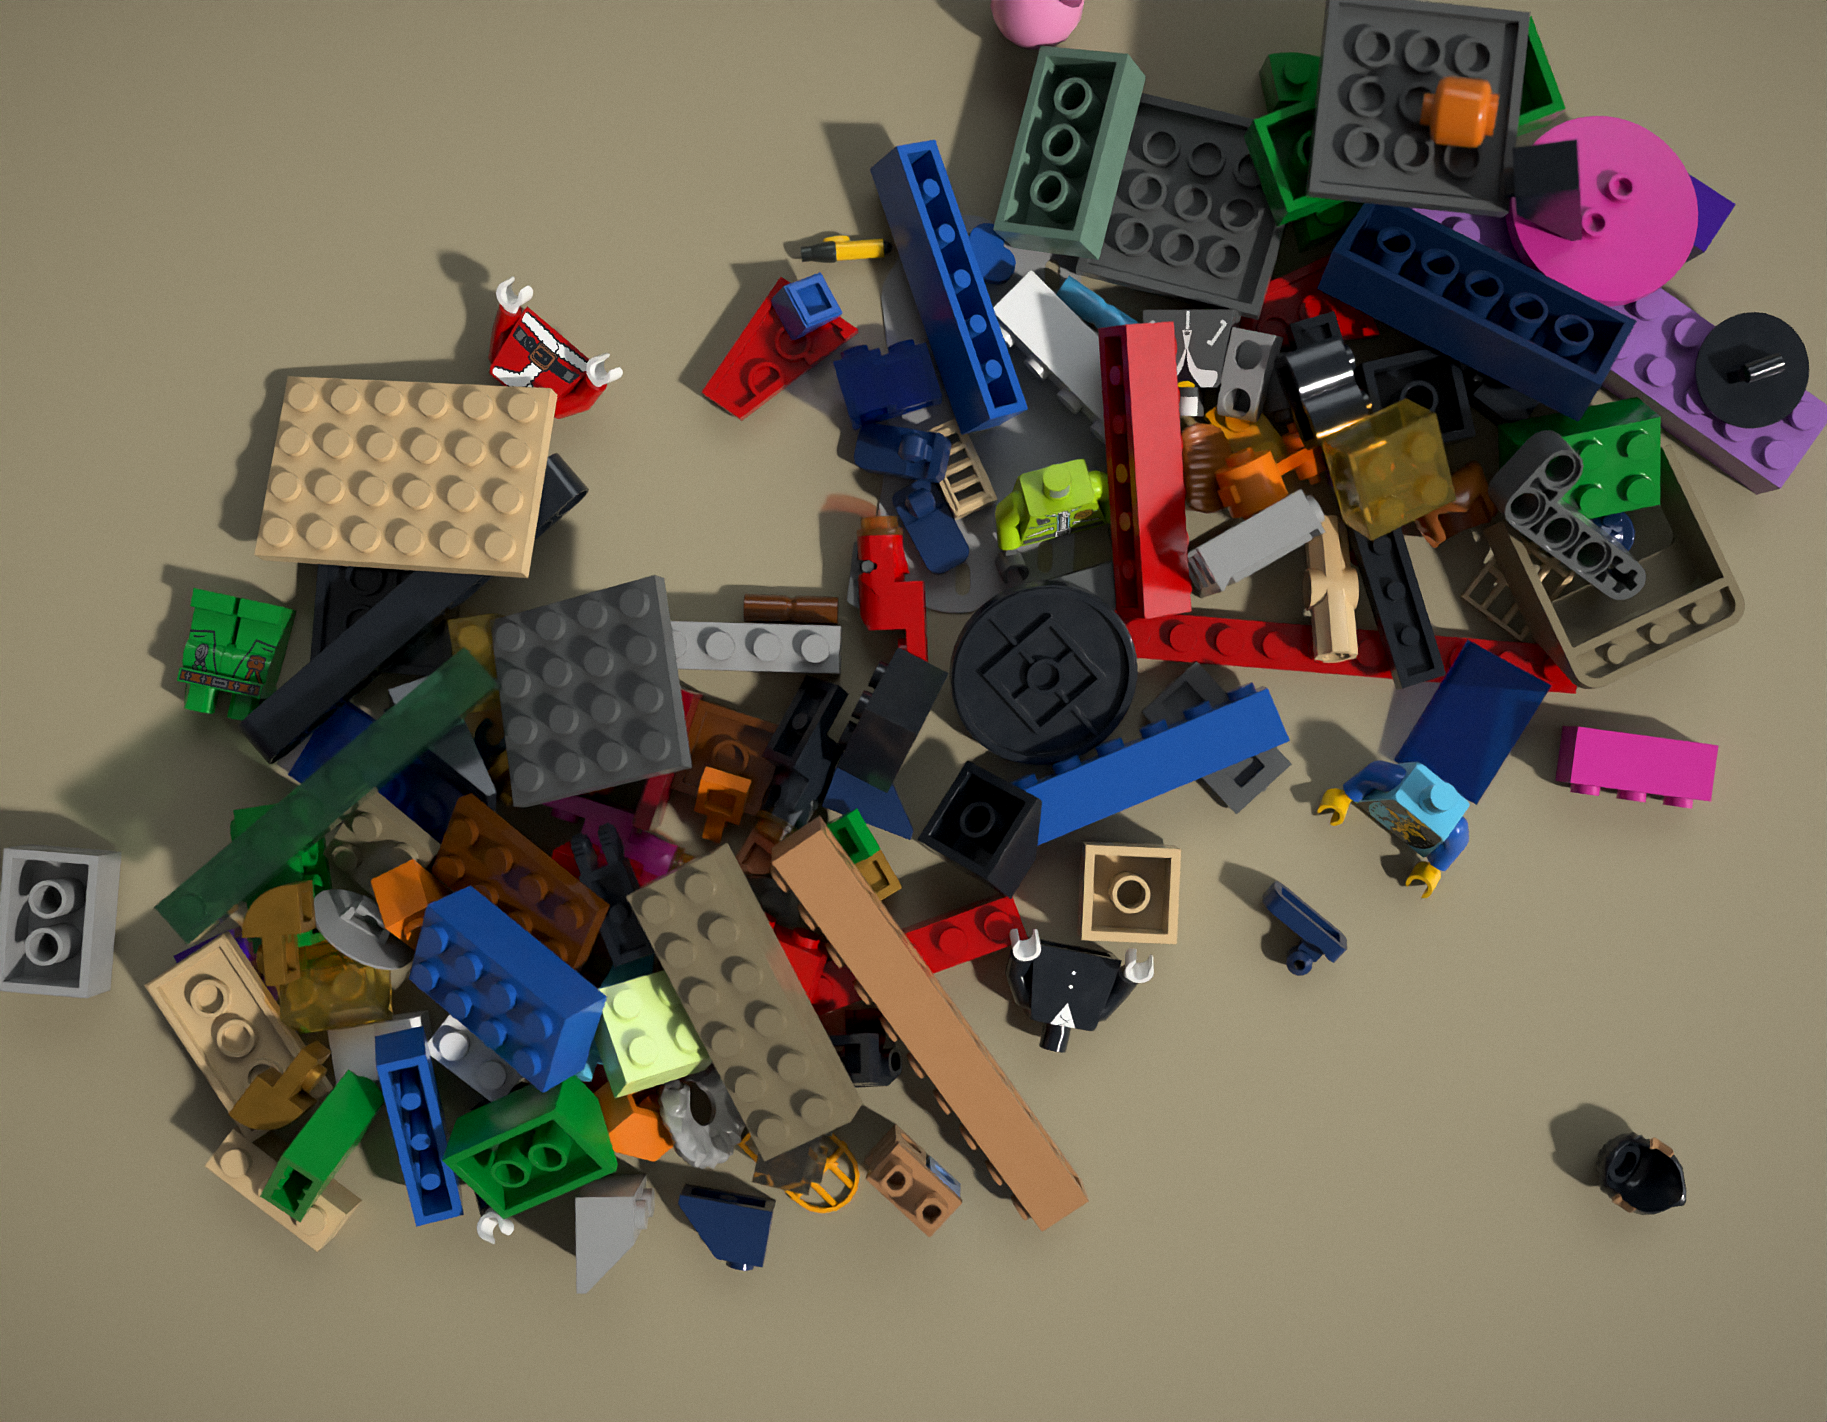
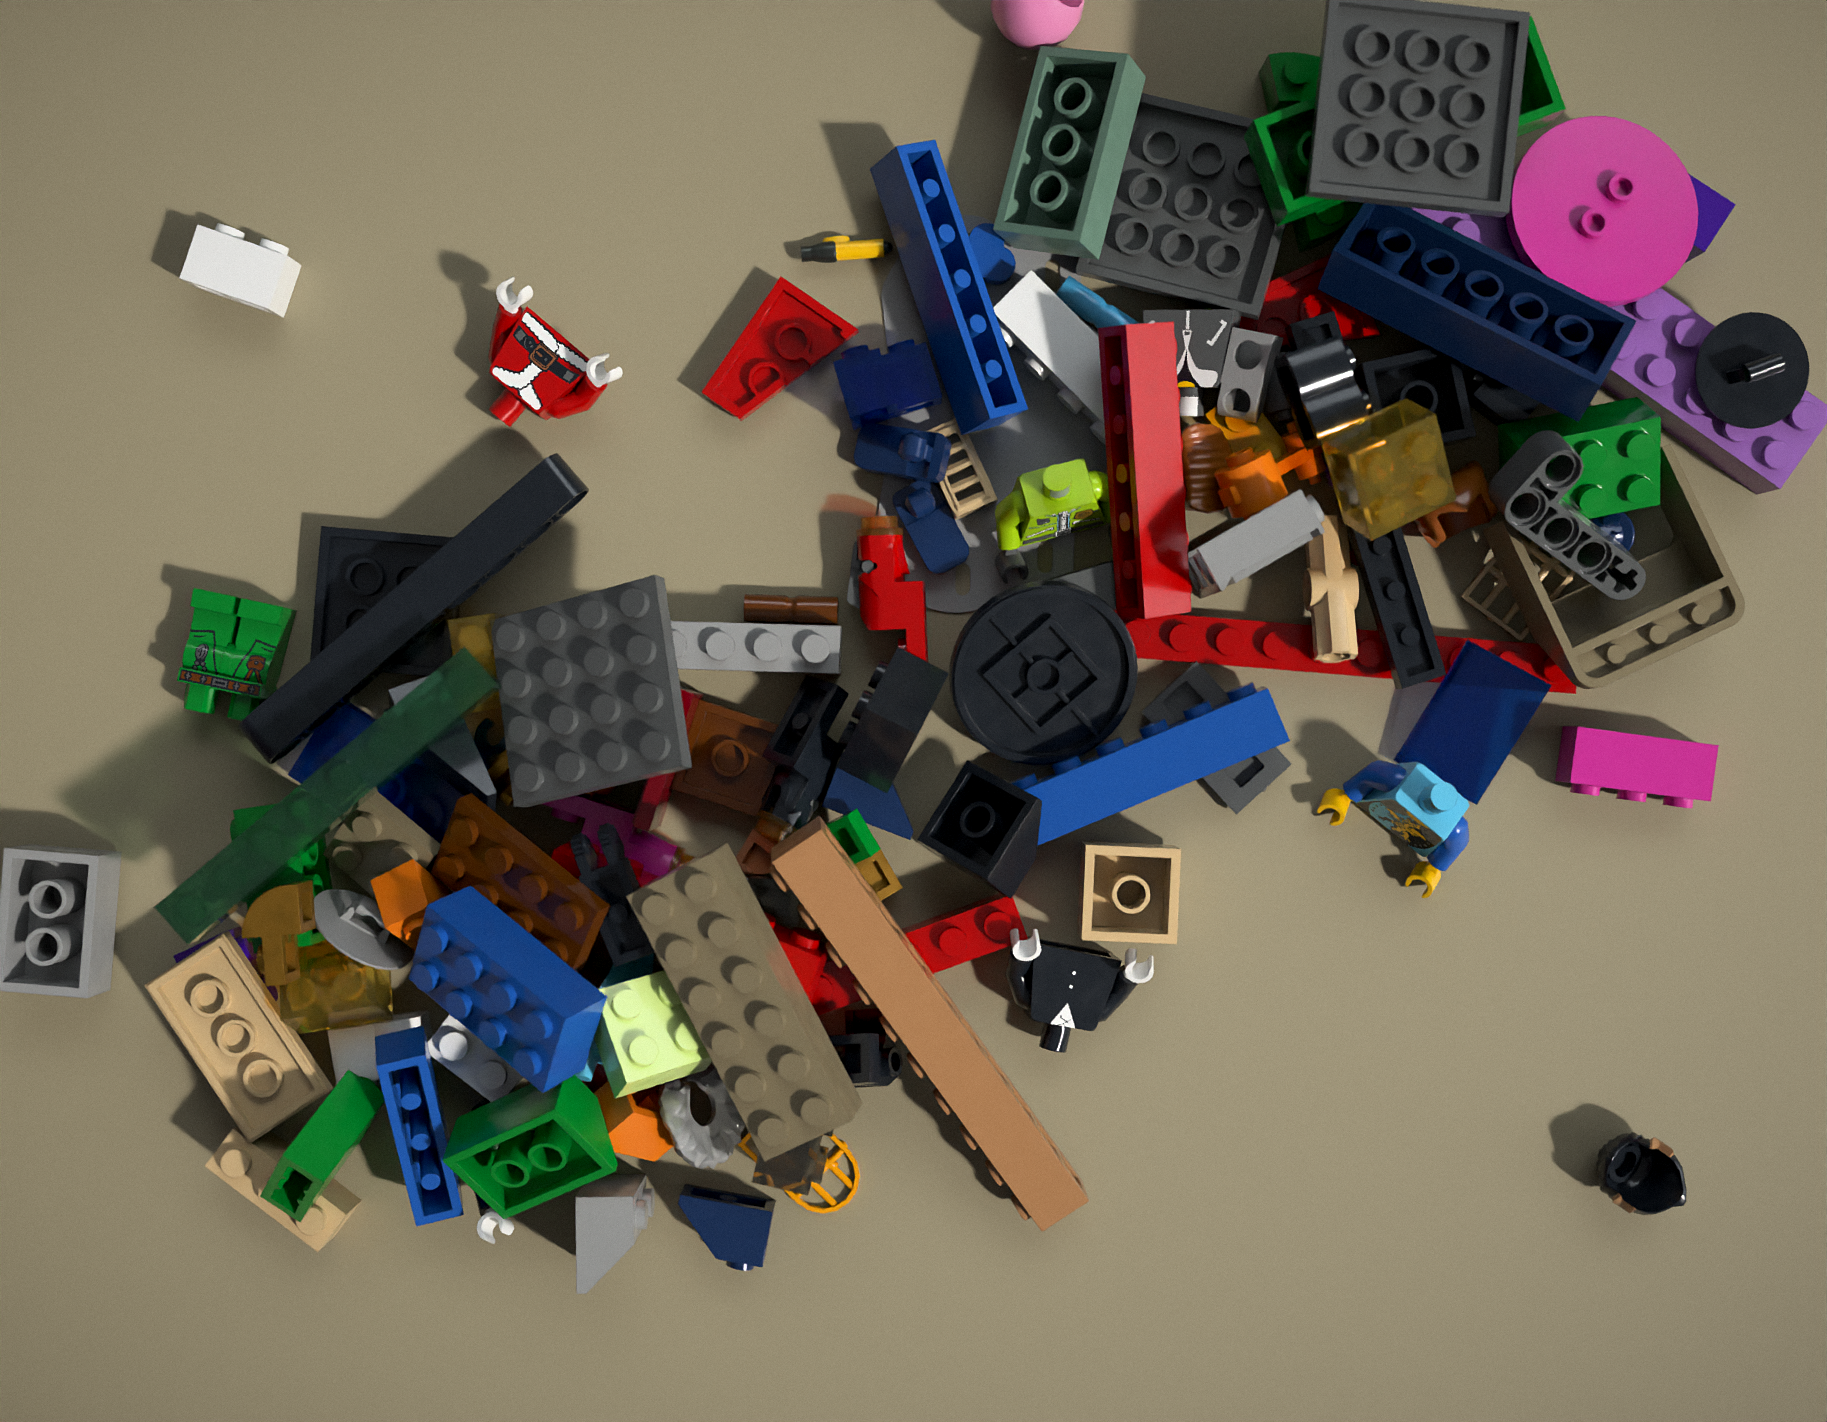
(241, 270): none -> white brick
(279, 1098): pearl gold brick -> none
(407, 475): tan plate -> none
(722, 800): orange plate -> none
(805, 305): blue slope -> none
(911, 1181): medium nougat hips -> none
(1316, 932): dark blue piece -> none
(1460, 111): orange head -> none
(1547, 186): black slope -> none

